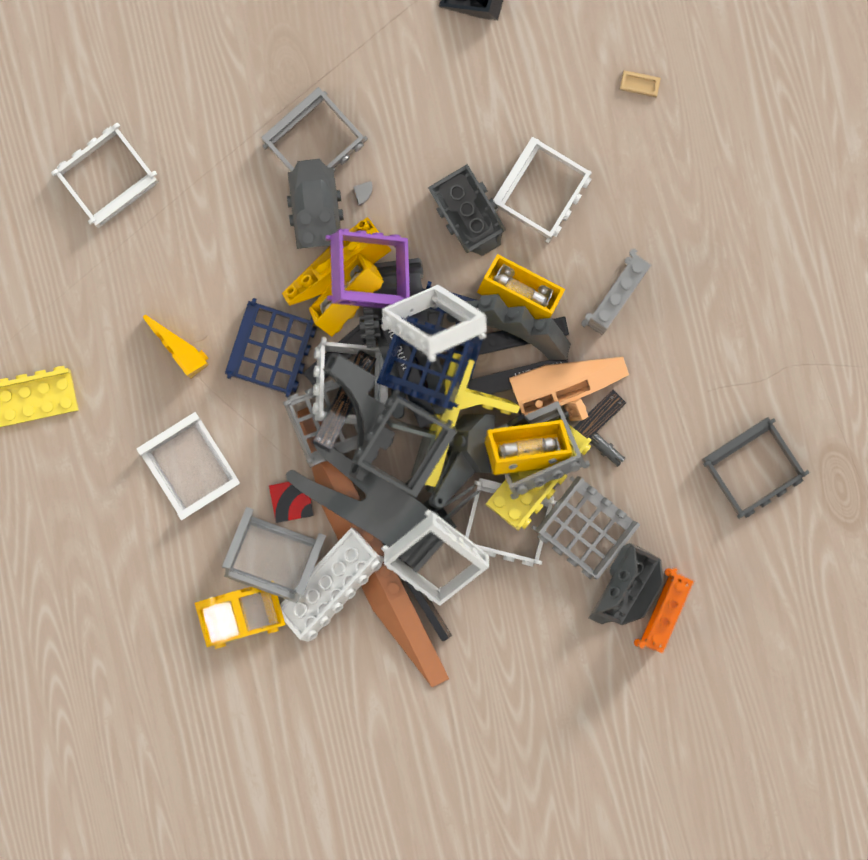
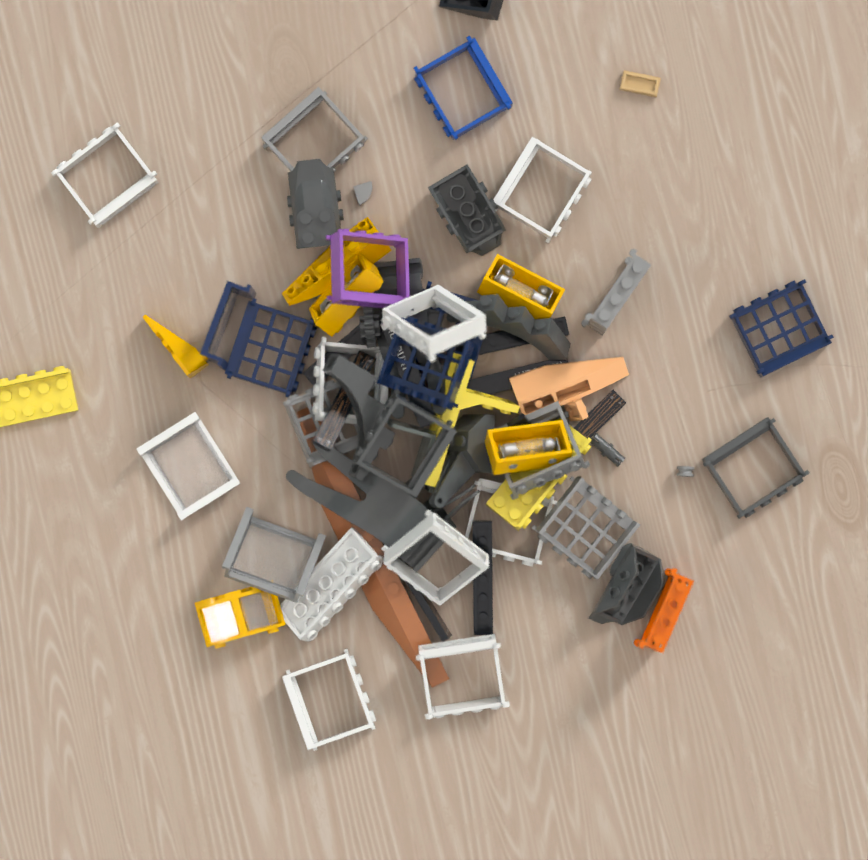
(221, 319): none -> dark blue piece
(289, 502): tile -> none
(302, 713): none -> white window
(459, 647): none -> white window
(484, 582): none -> black tile
(486, 71): none -> blue window
(685, 471): none -> light grey bush
(794, 353): none -> dark blue window

